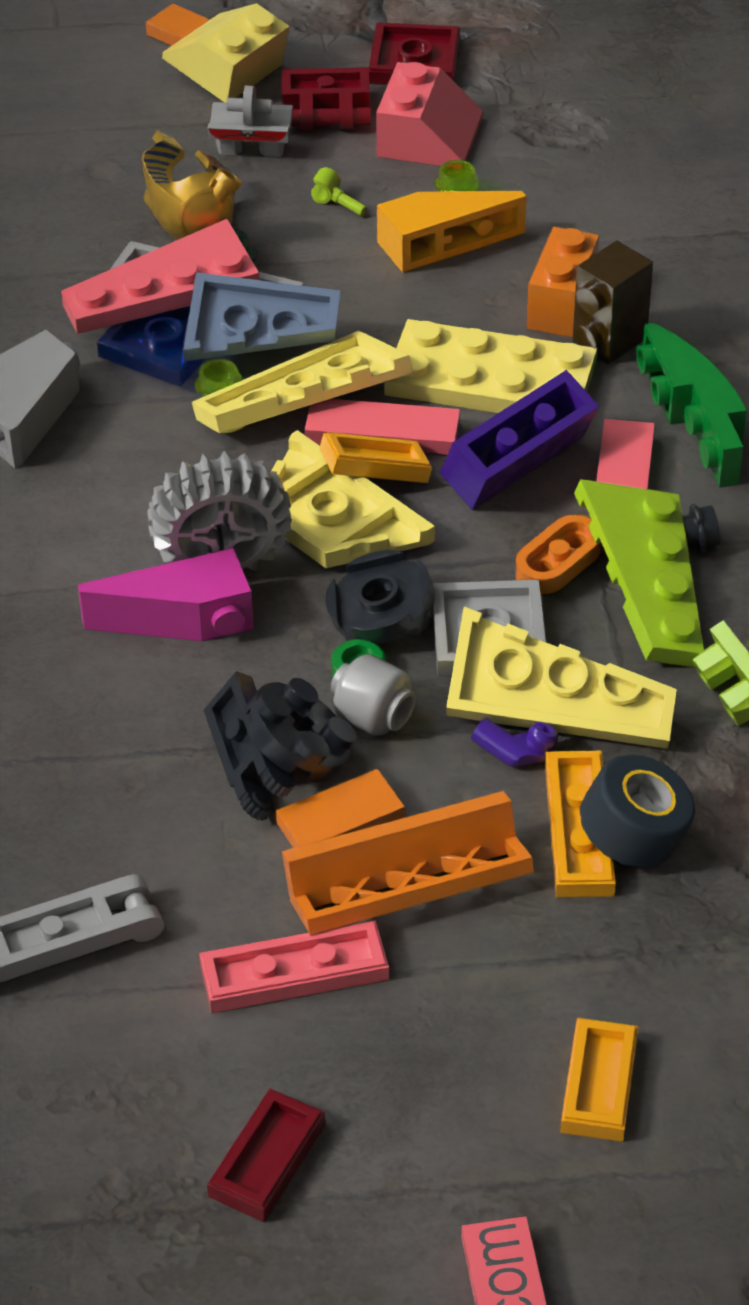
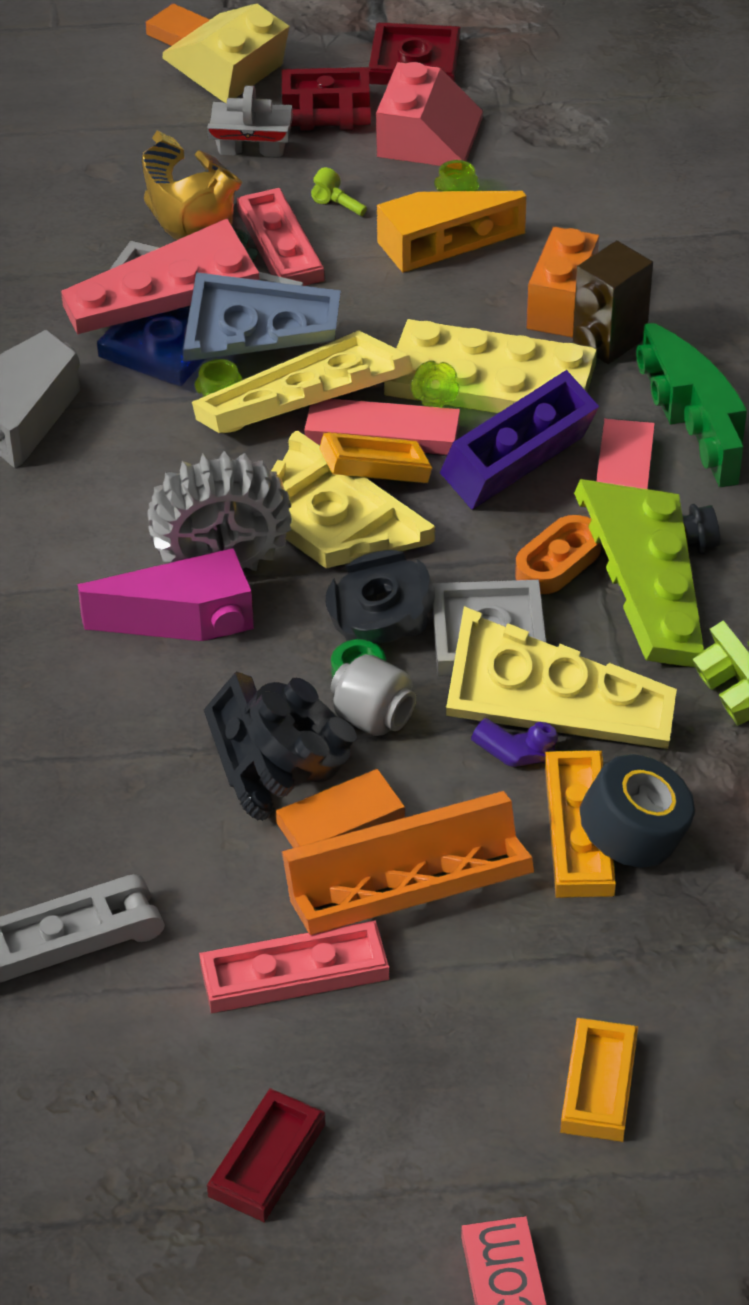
(280, 237): none -> coral tile
(426, 374): none -> clear neon green plate

